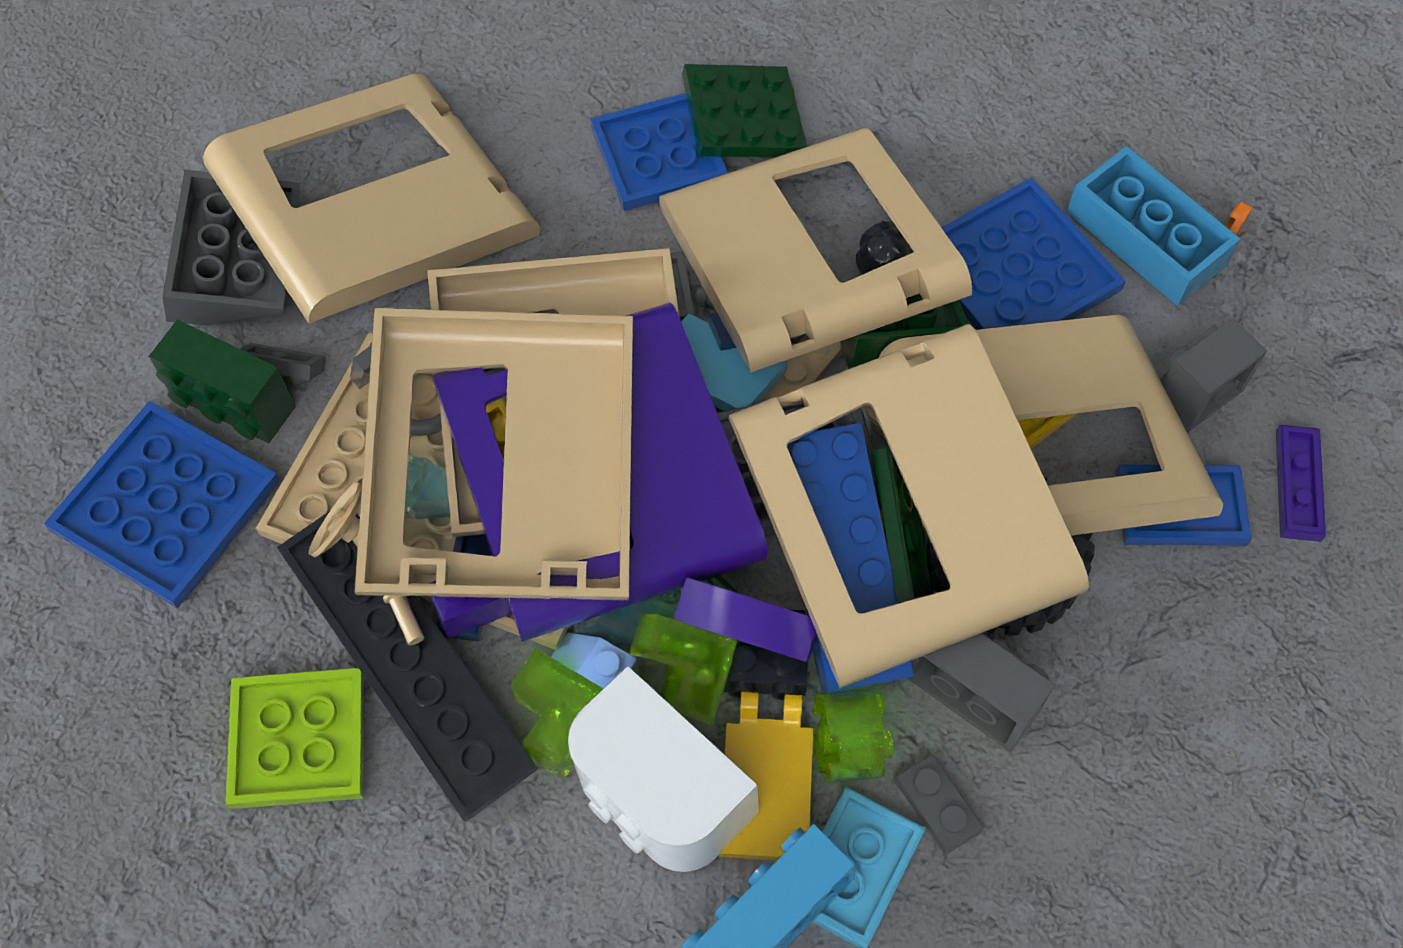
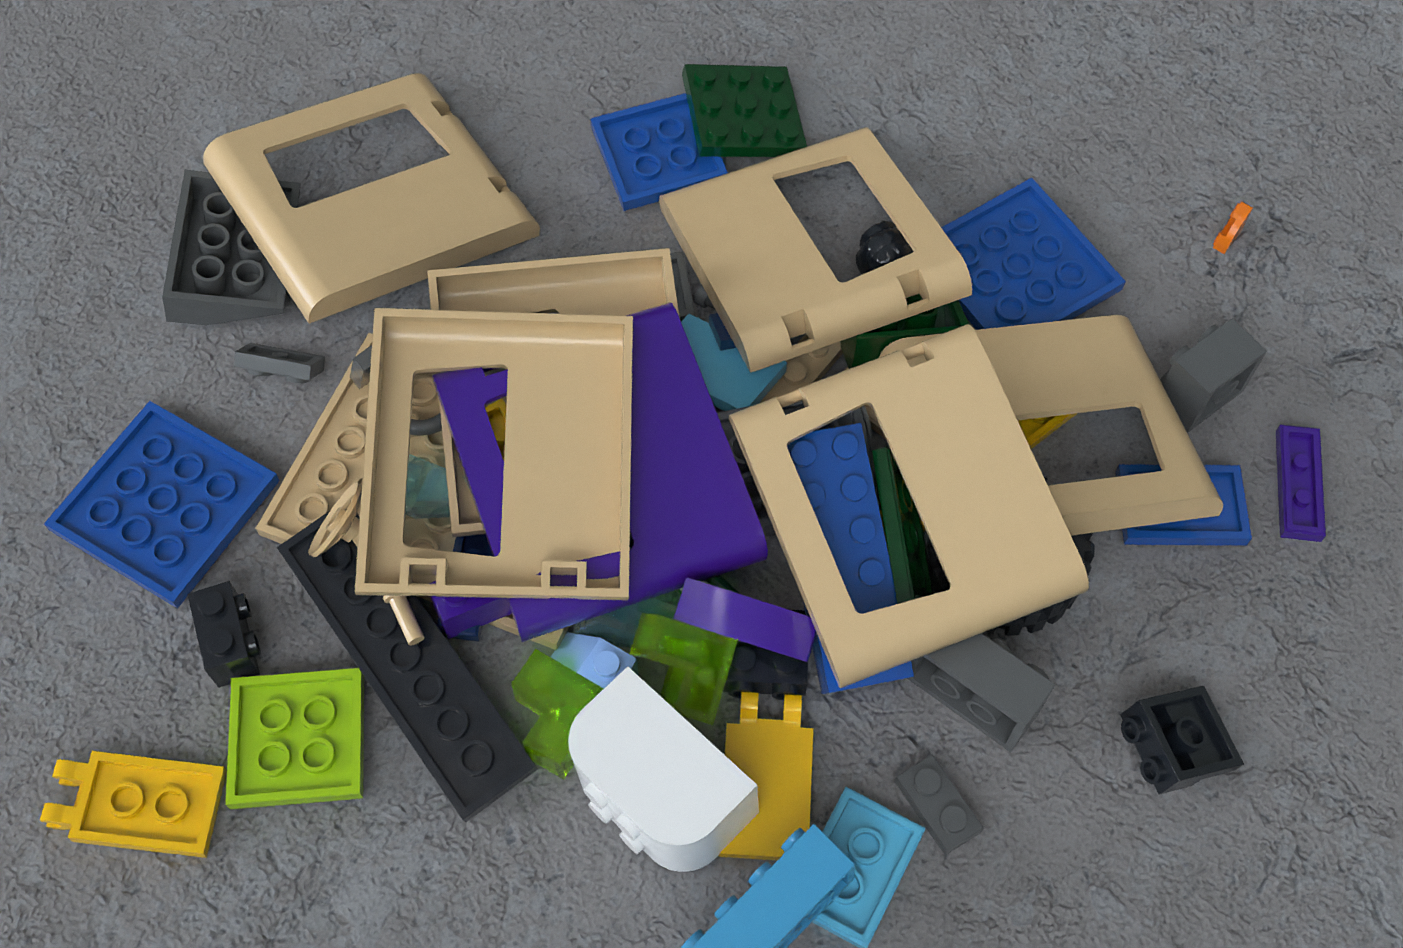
(139, 803): none -> yellow tile
(222, 382): dark green brick -> none
(224, 634): none -> black brick
(851, 736): clear neon green brick -> none
(1152, 225): dark azure brick -> none
(1179, 739): none -> black plate

